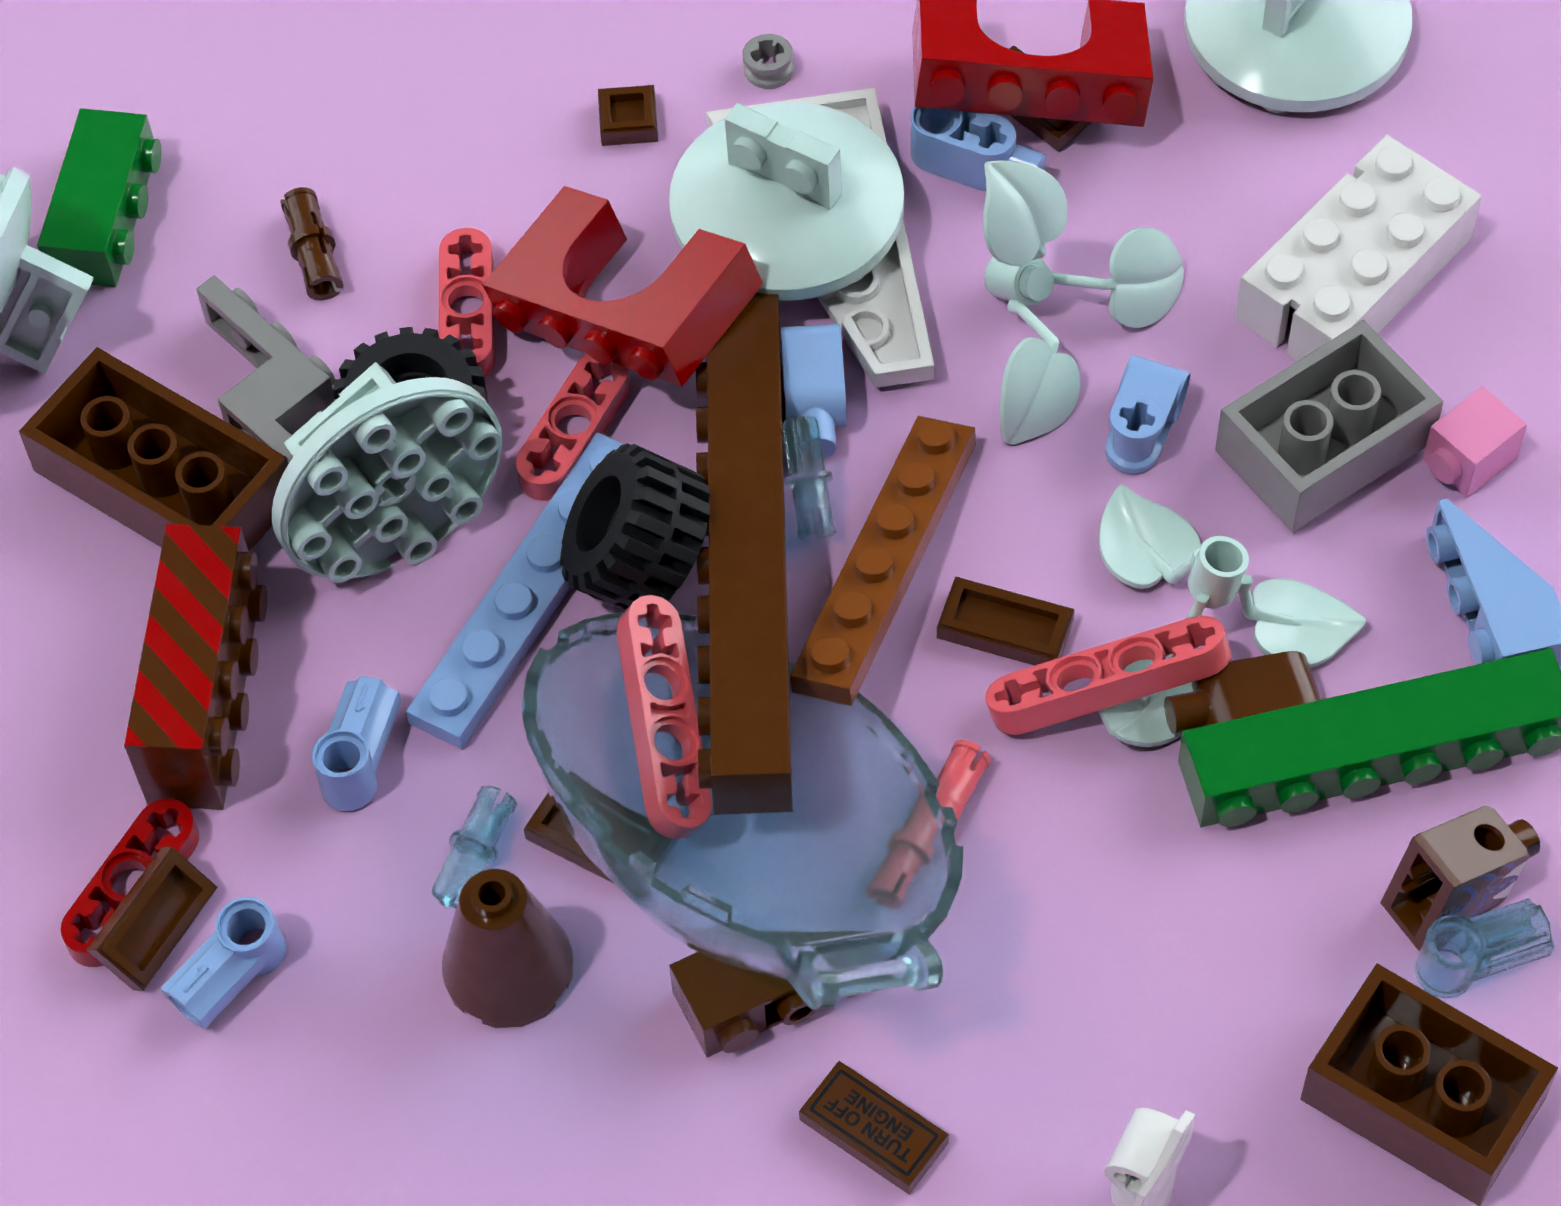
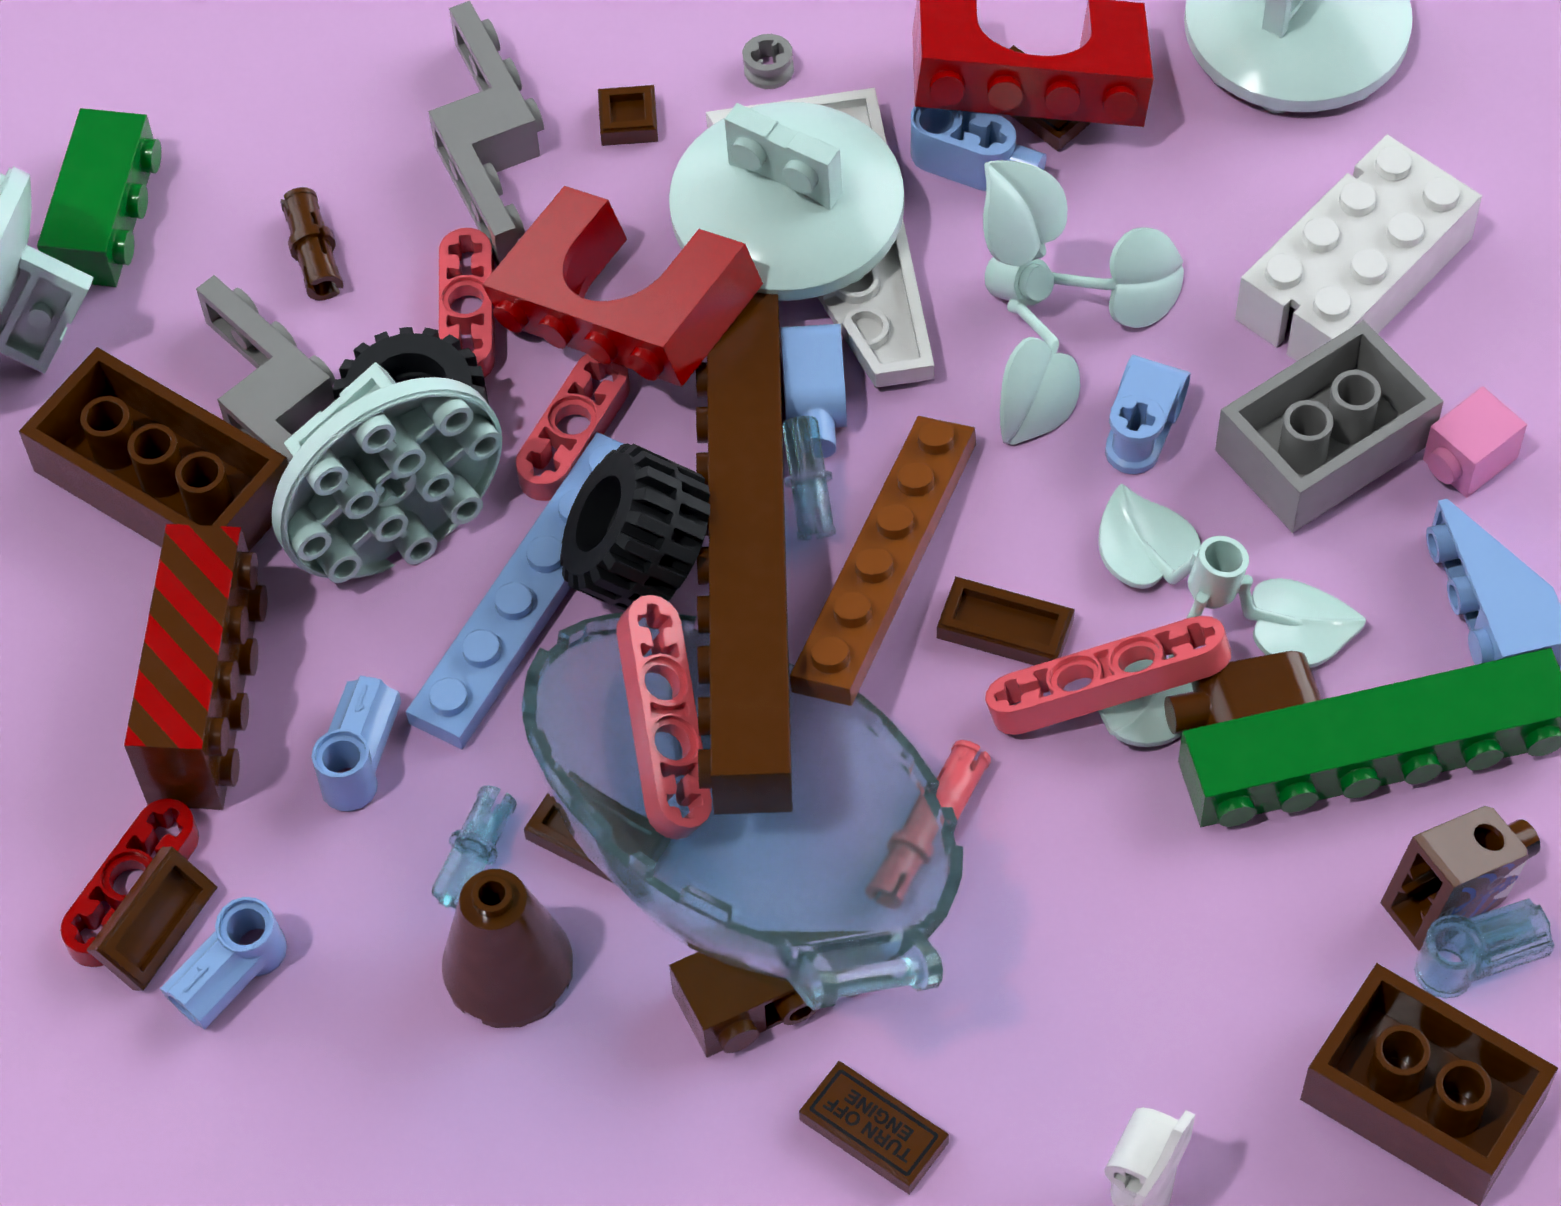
(486, 130): none -> light grey bracket

